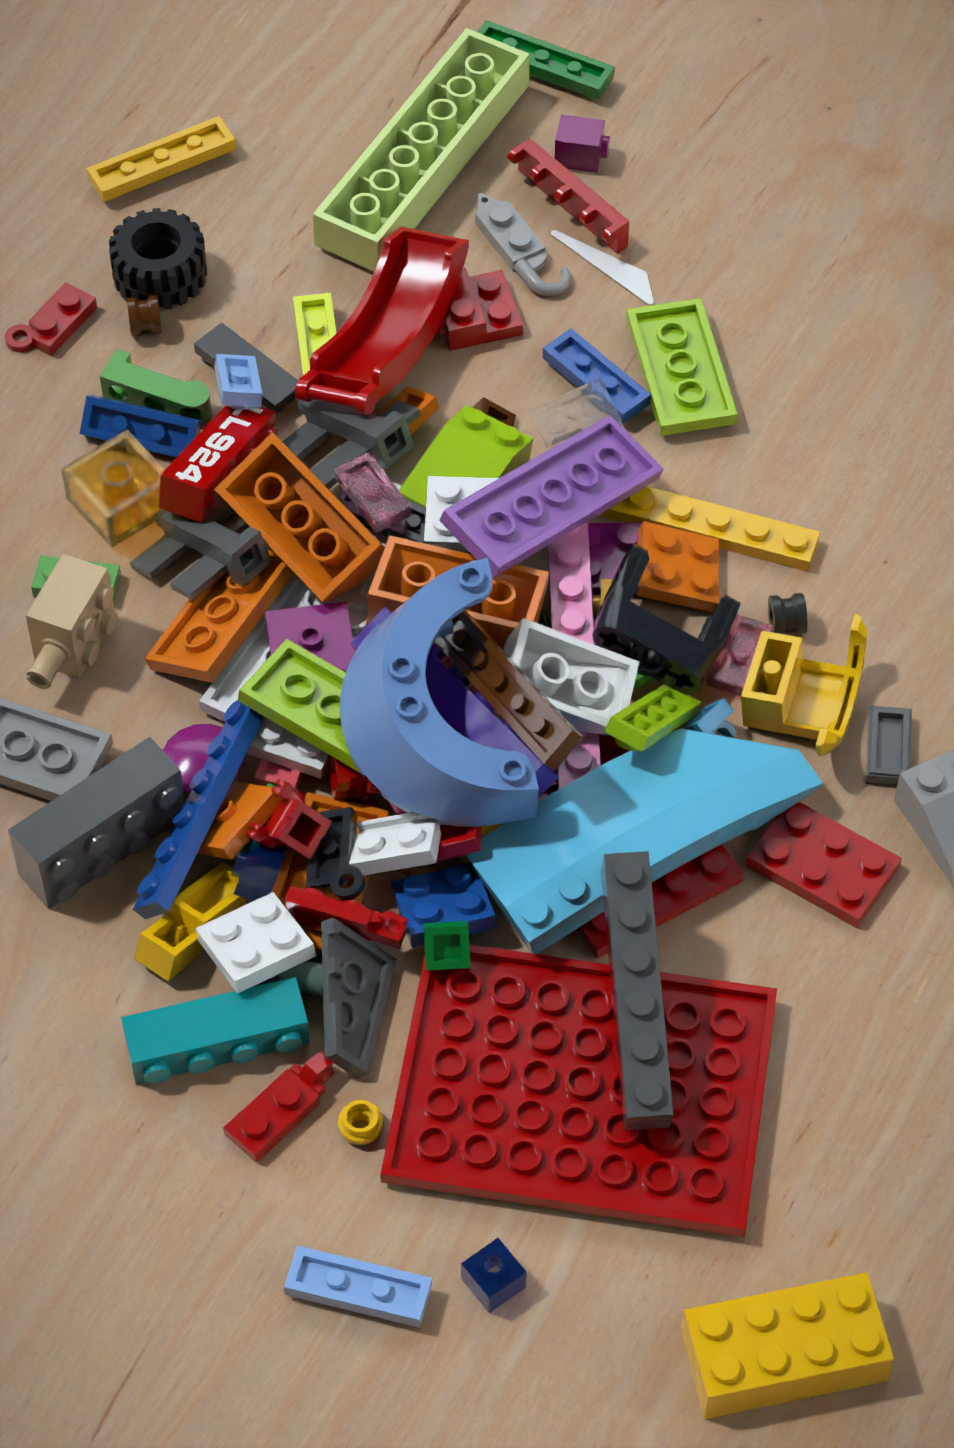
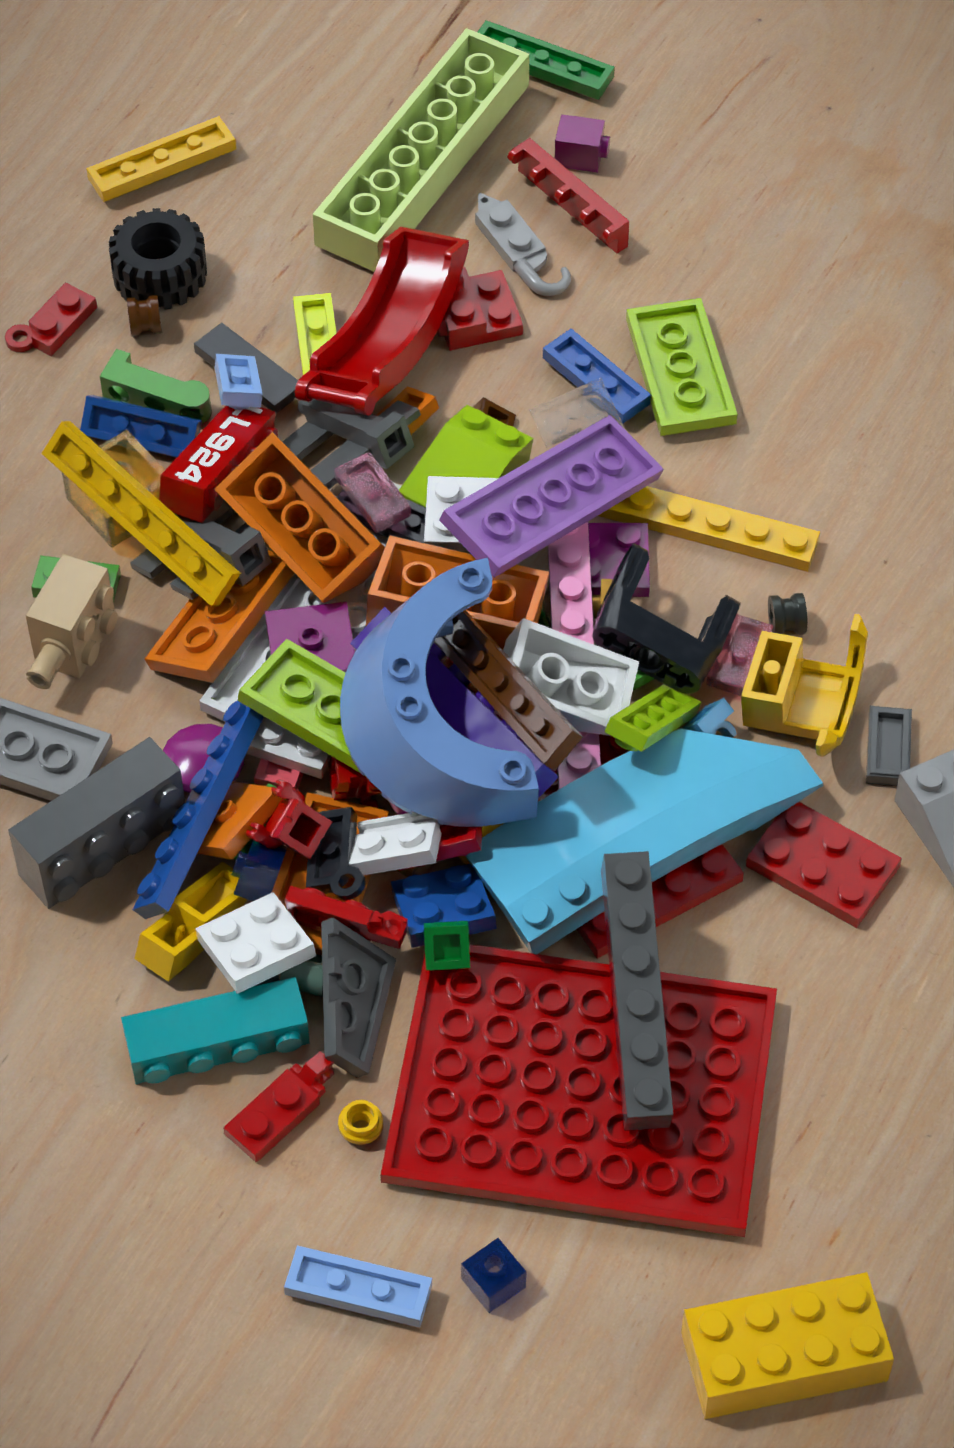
(141, 513): none -> yellow plate
(625, 274): white sticker -> none
(680, 567): orange plate -> none

